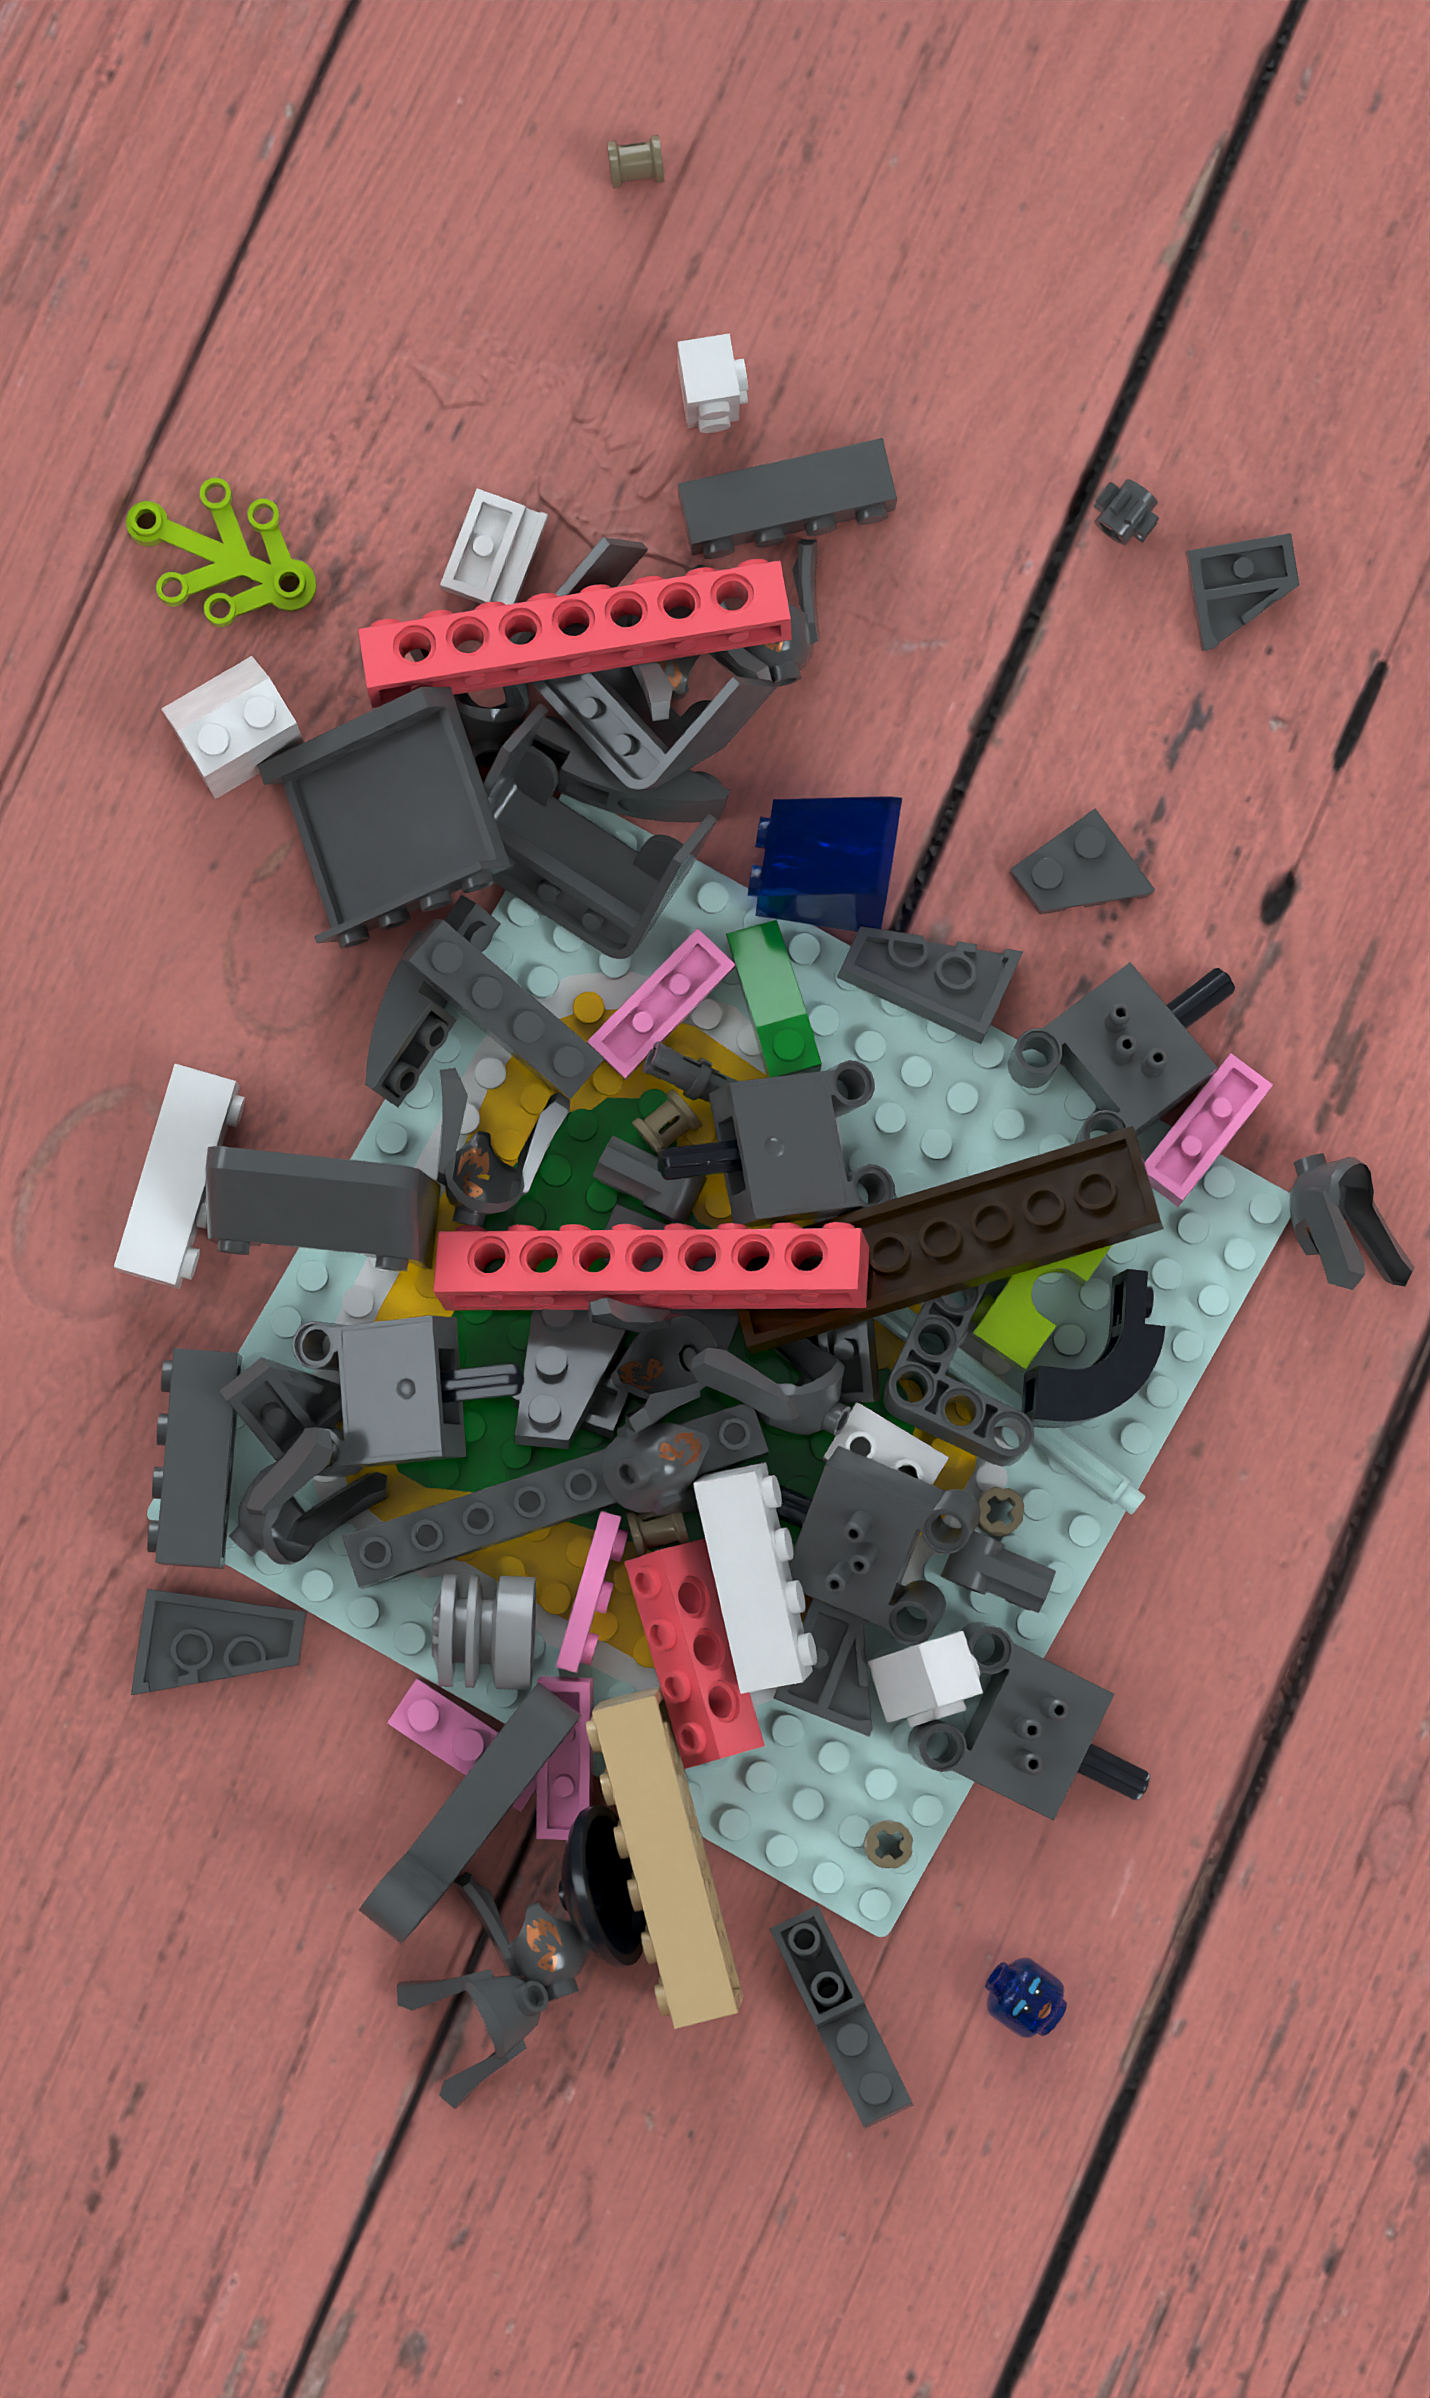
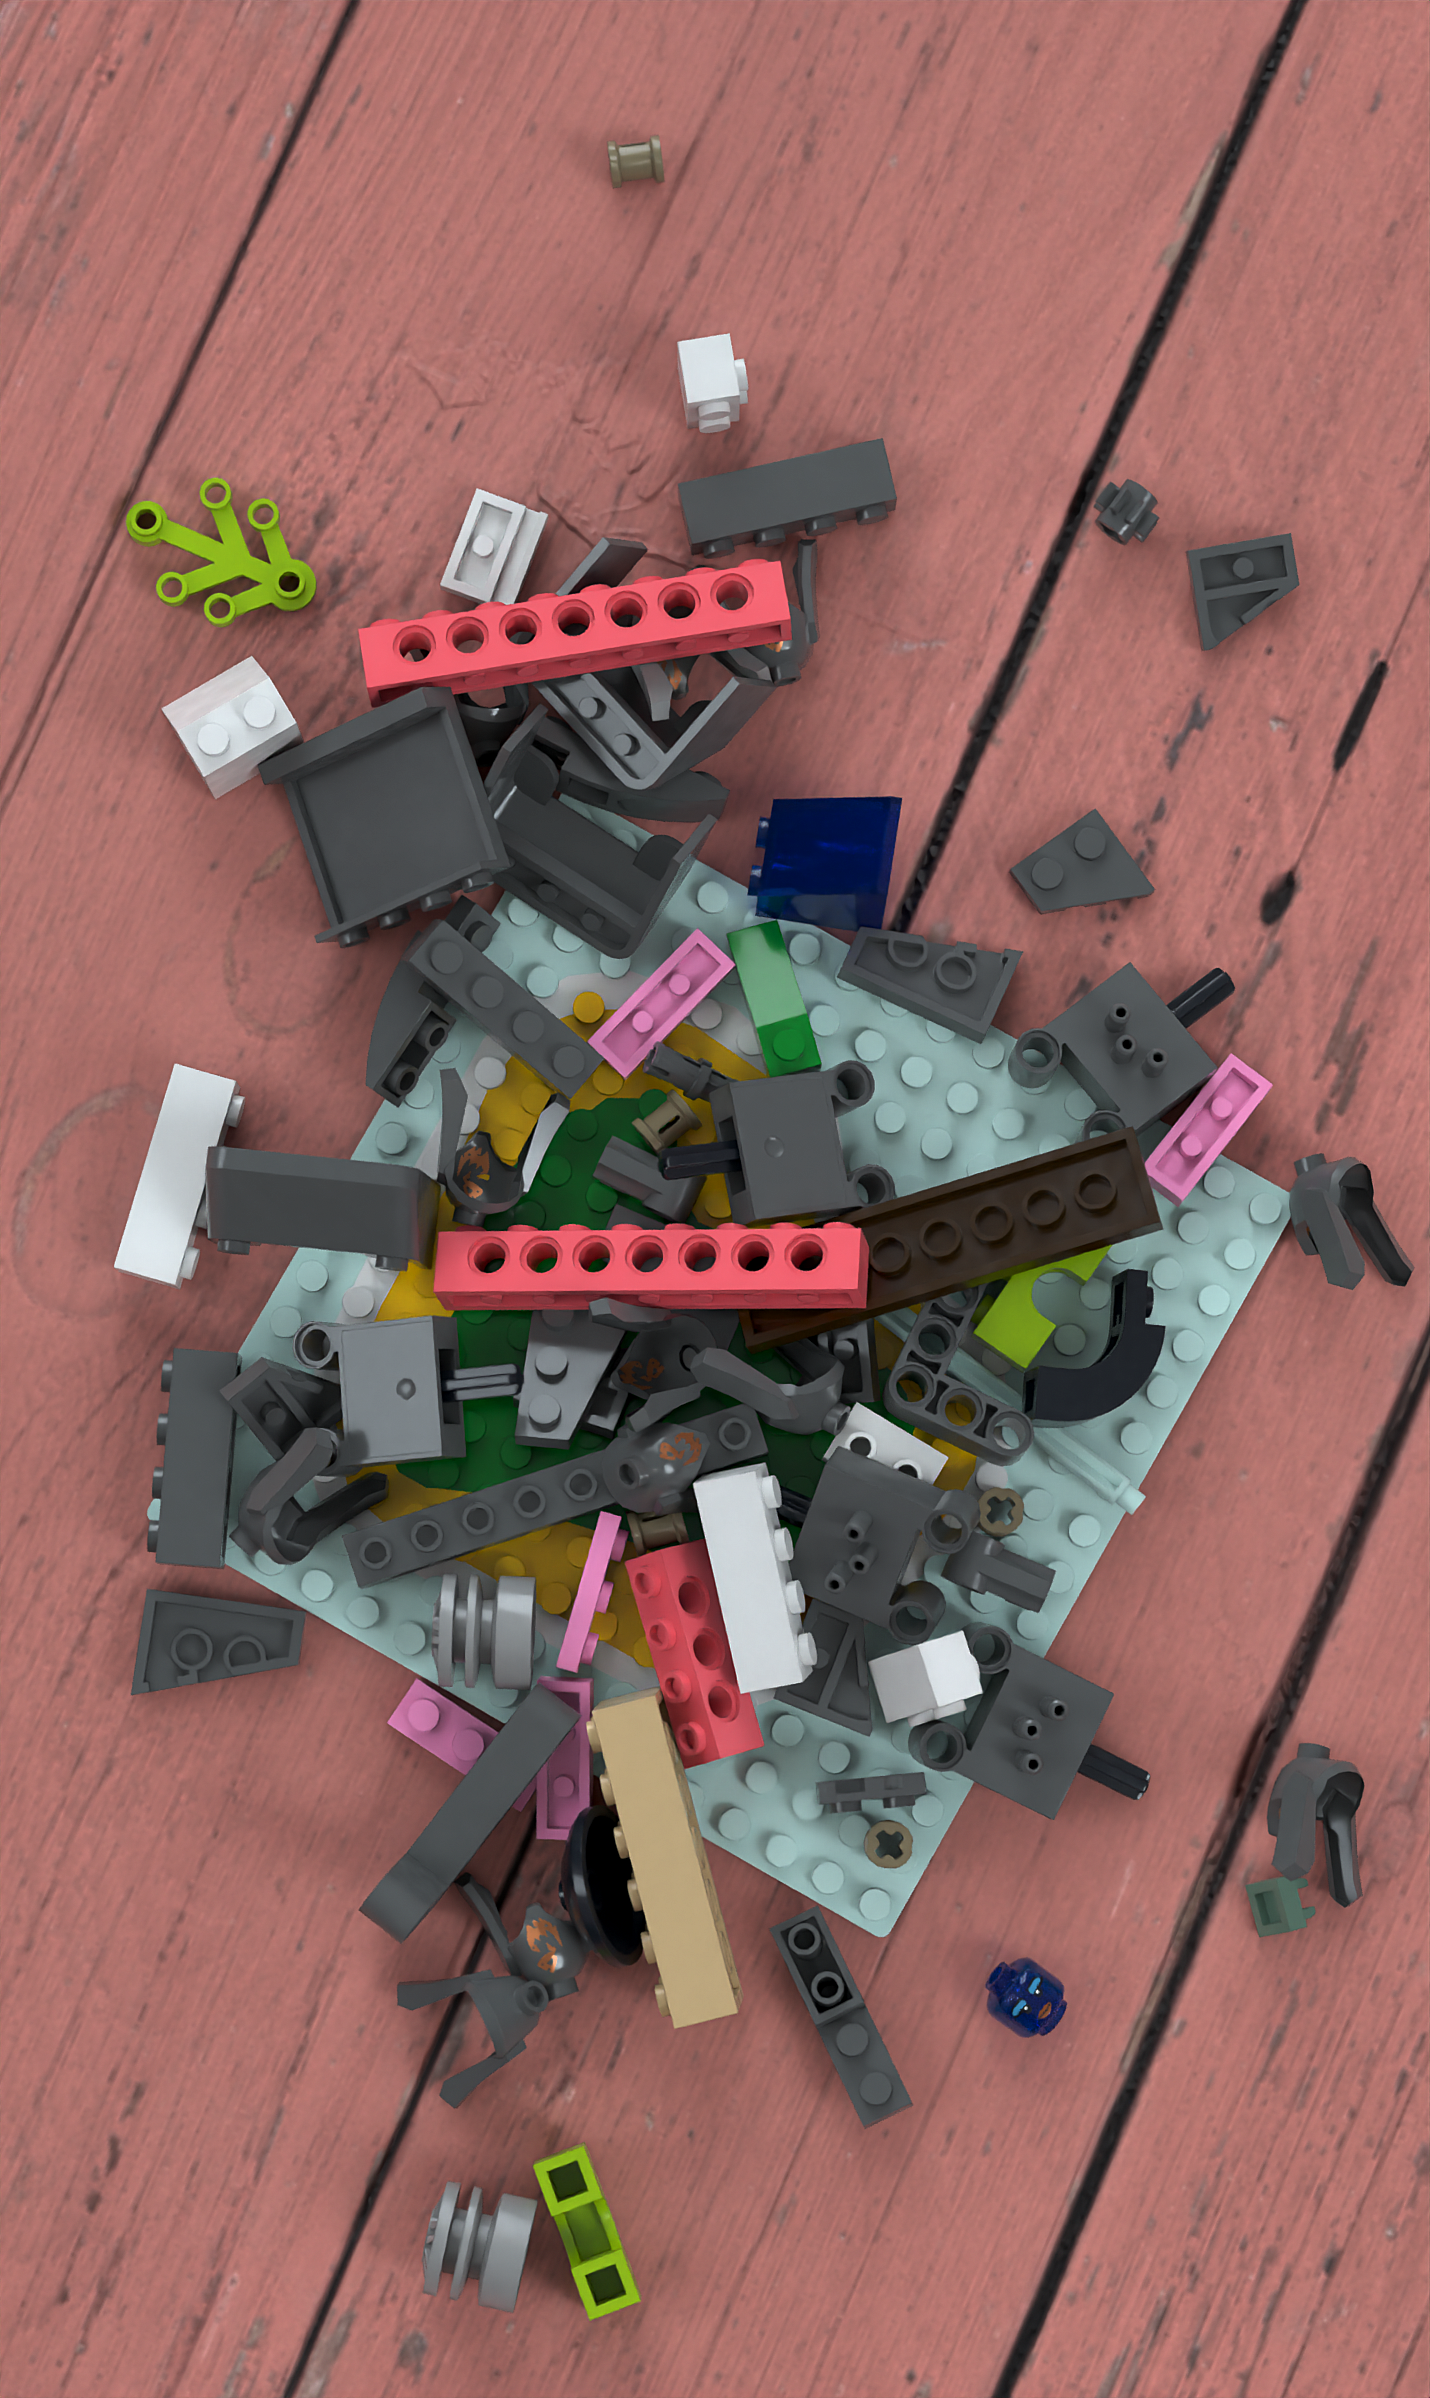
(479, 2246): none -> light grey wheel
(587, 2231): none -> lime arch
(847, 1794): none -> dark grey wing
(1278, 1905): none -> sand green tile
(1310, 1791): none -> dark grey piece

